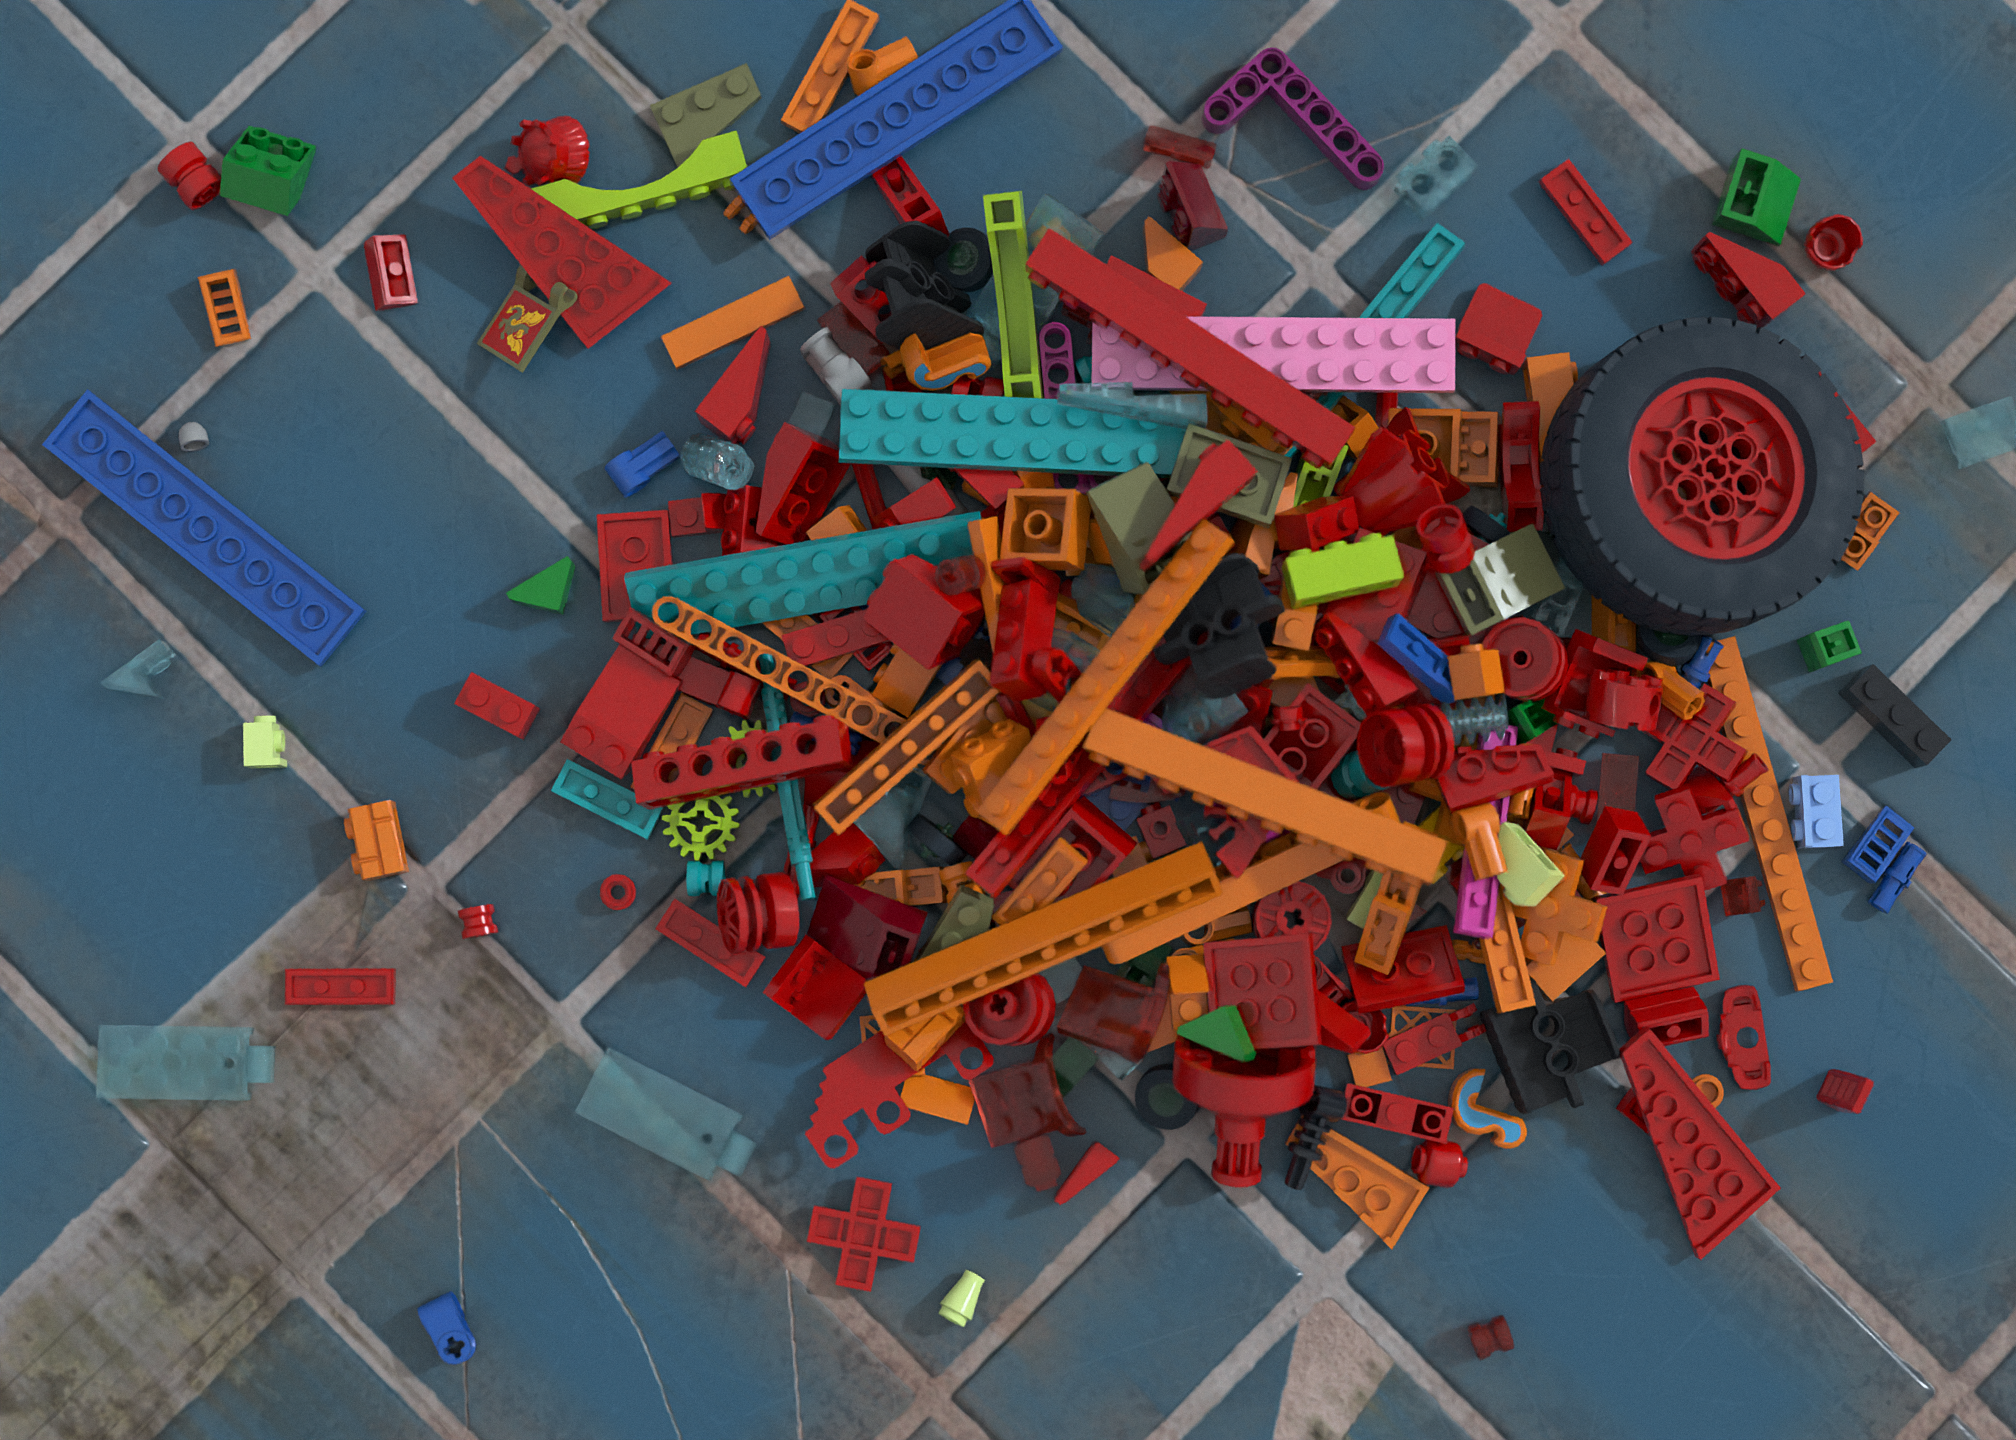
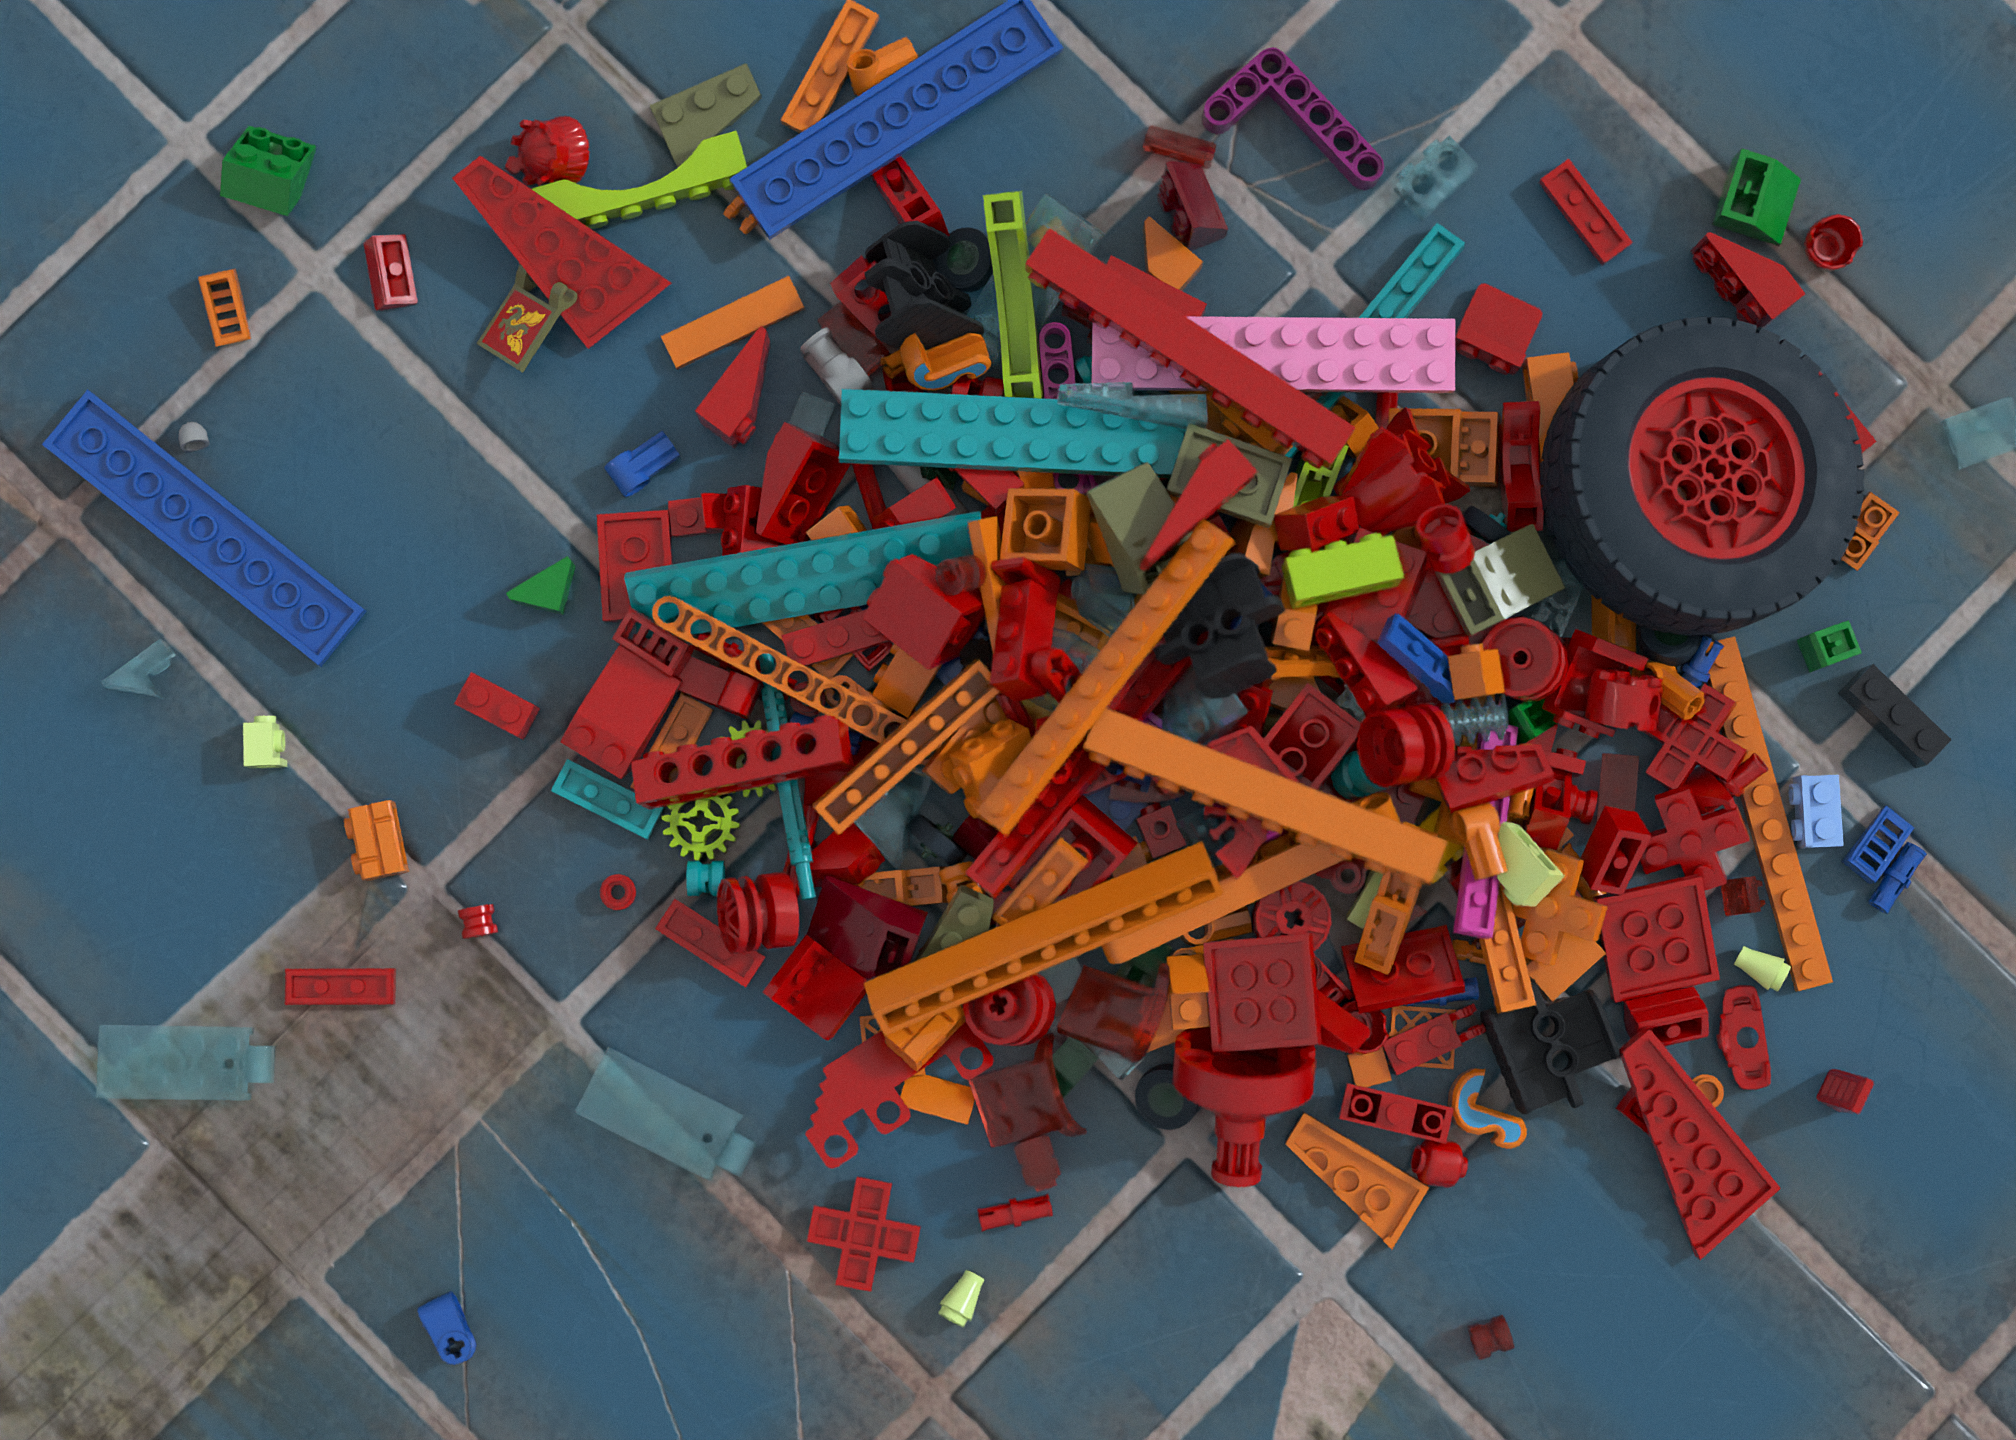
(187, 170): red wheel -> none
(716, 461): clear light blue piece -> none
(1014, 1212): none -> red pin
(1090, 1167): red slope -> none
(1222, 1032): green slope -> none
(1288, 717): red plate -> none
(1323, 1106): black piece -> none
(1763, 968): none -> yellowish green cone

